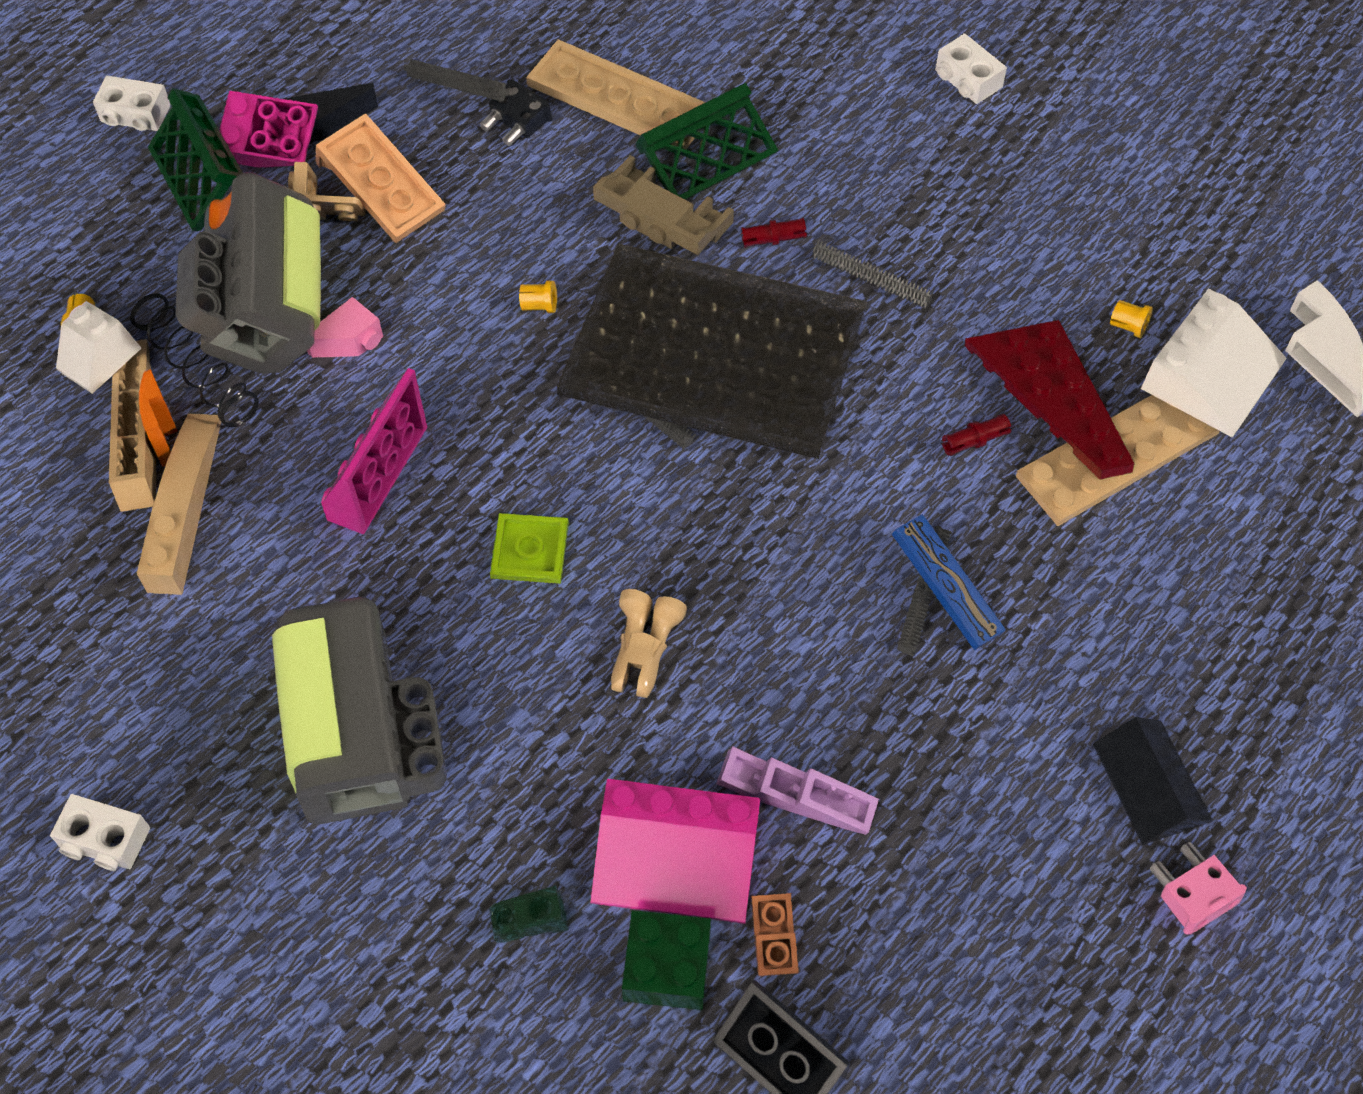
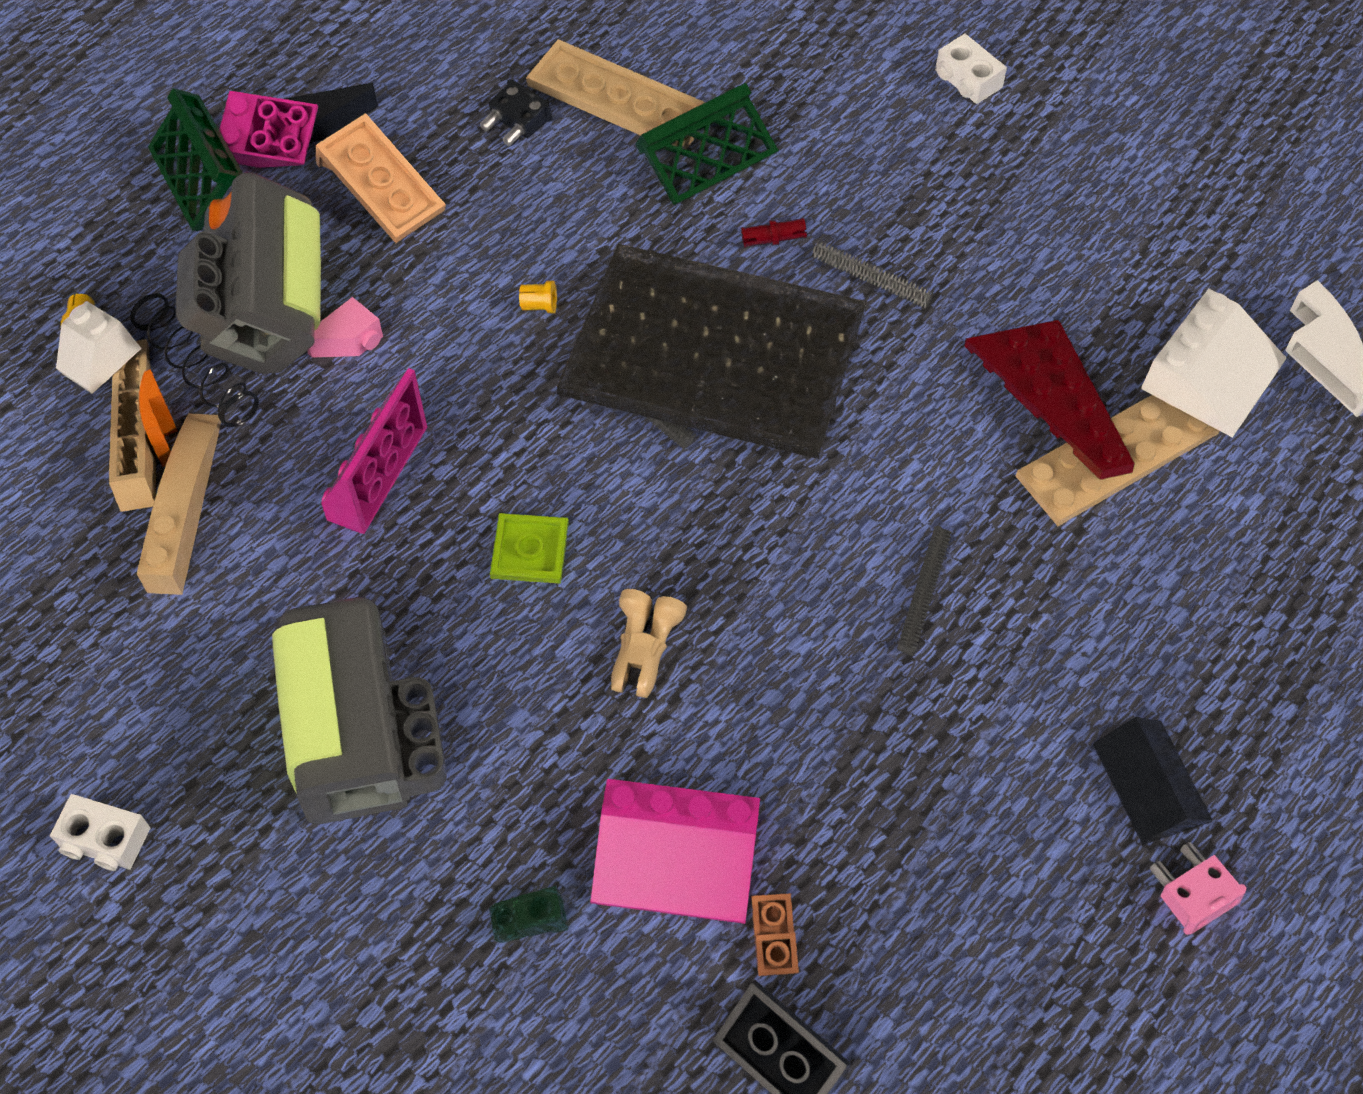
(131, 103): white brick -> none
(305, 182): tan bracket -> none
(456, 80): dark grey axle -> none
(659, 212): dark tan bracket -> none
(666, 960): dark green brick -> none
(798, 792): lavender slope -> none
(948, 582): blue tile -> none
(976, 434): dark red pin -> none
(1131, 317): yellow bush -> none

